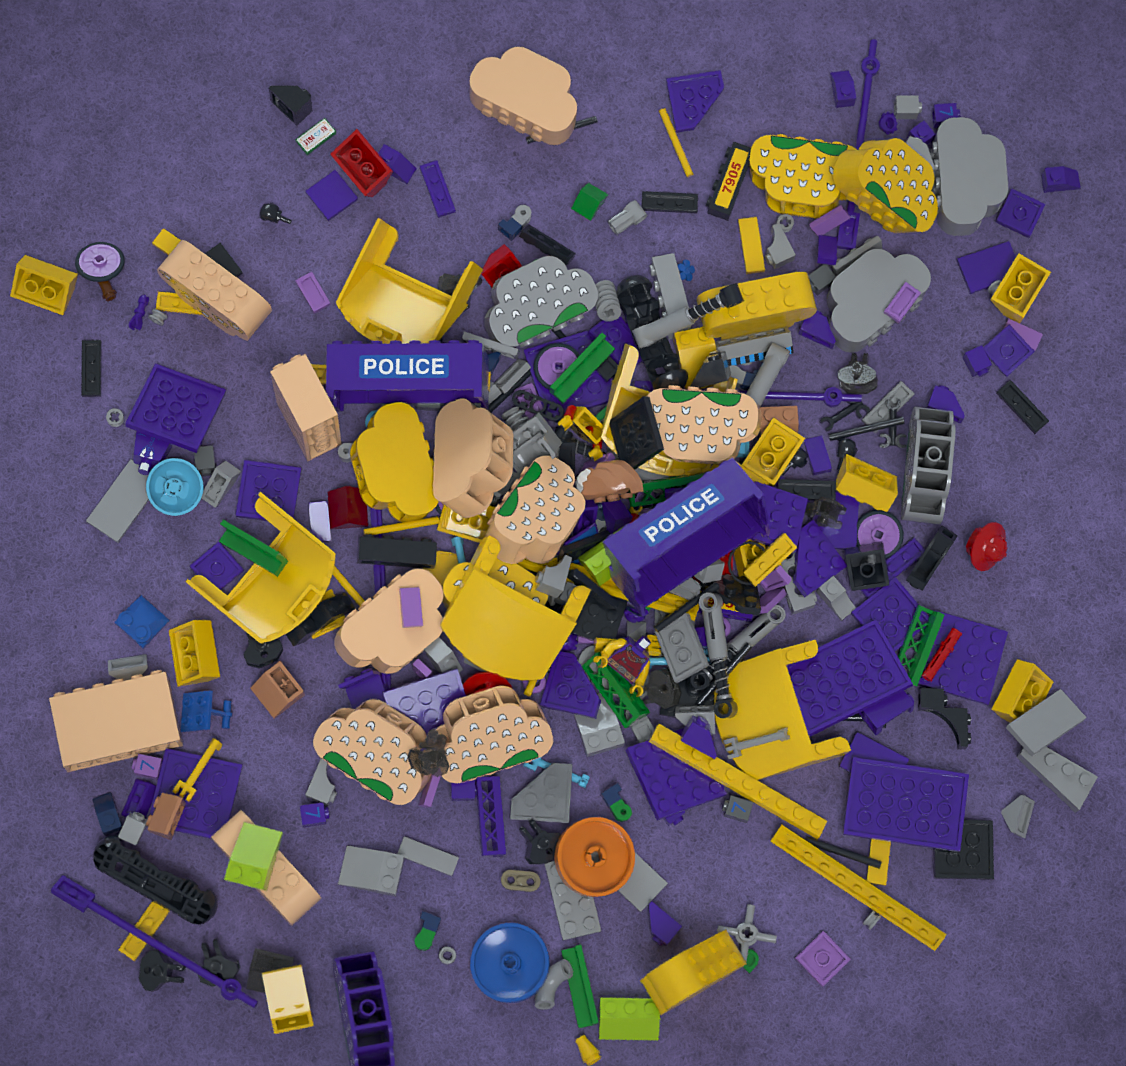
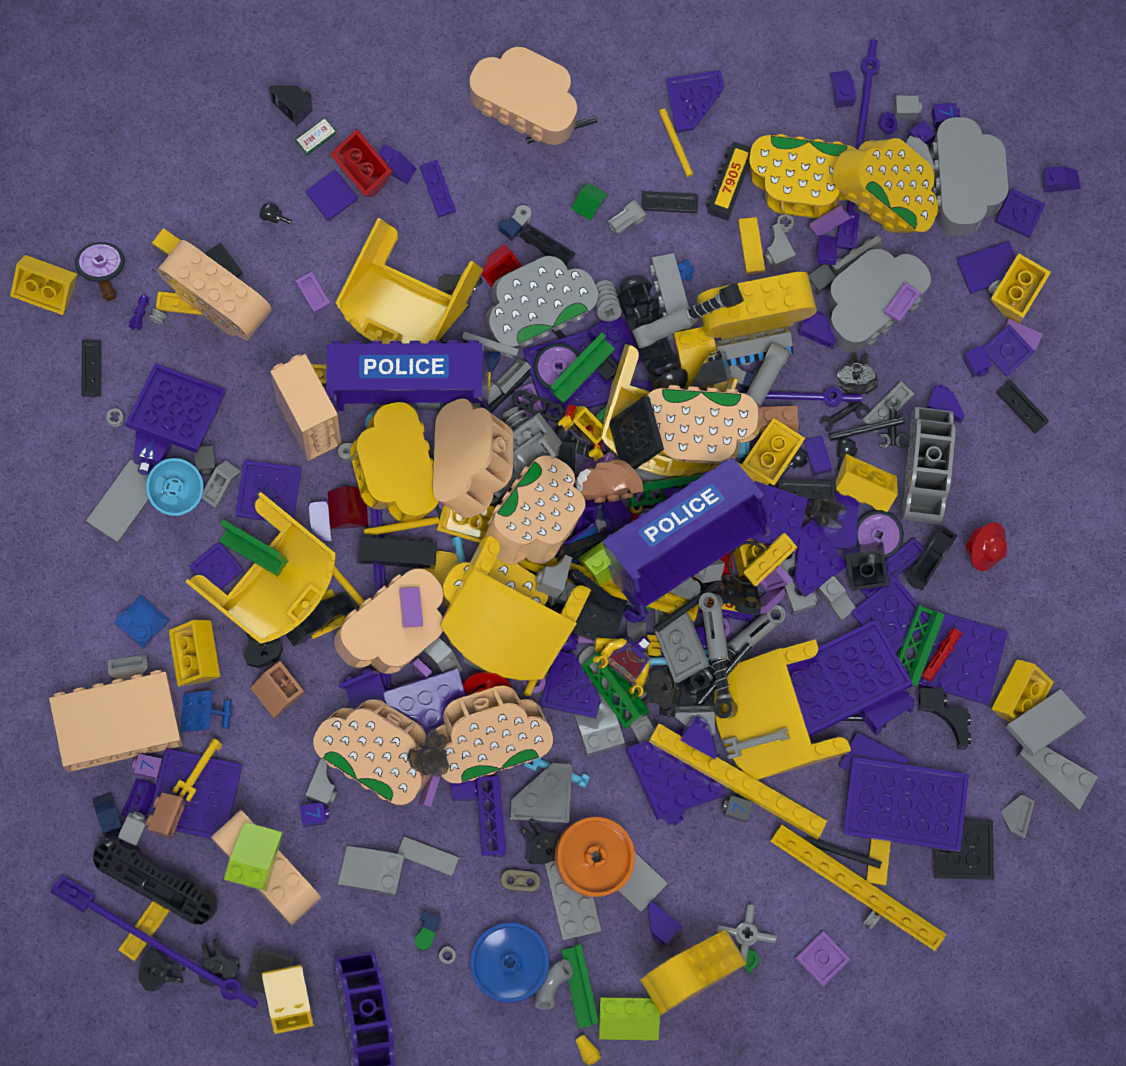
(618, 808): leg -> none

